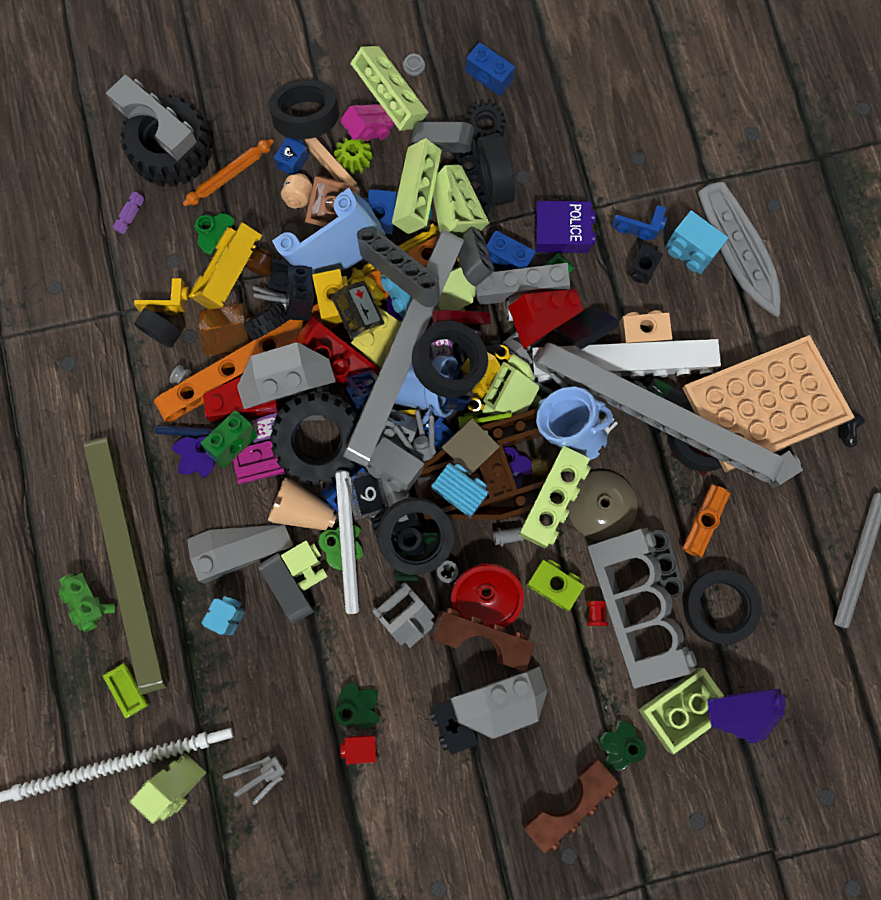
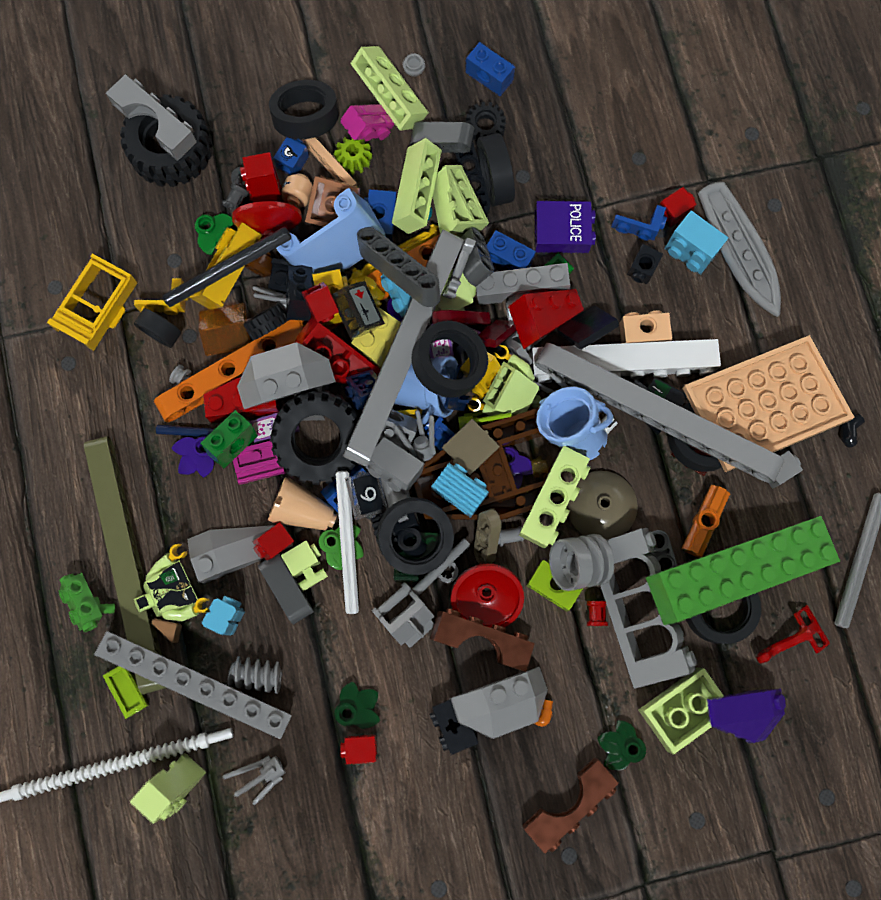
(109, 316): none -> yellow piece
(128, 212): medium lavender axle -> none
(169, 629): none -> medium nougat slope
(170, 590): none -> torso
(193, 685): none -> light grey brick
(227, 266): none -> black axle
(228, 172): orange wheel -> none
(237, 193): none -> dark grey connector
(255, 675): none -> light grey piece
(261, 178): none -> red wedge
(267, 216): none -> red dish
(272, 542): none -> red brick
(320, 302): none -> red brick
(431, 576): none -> light grey bar
(454, 282): none -> light grey bar
(487, 536): none -> dark tan beam
(497, 333): none -> dark red tile
(546, 714): none -> orange animal
(581, 562): none -> light grey wheel
(678, 206): none -> red brick
(742, 570): none -> bright green brick
(804, 633): none -> red piece

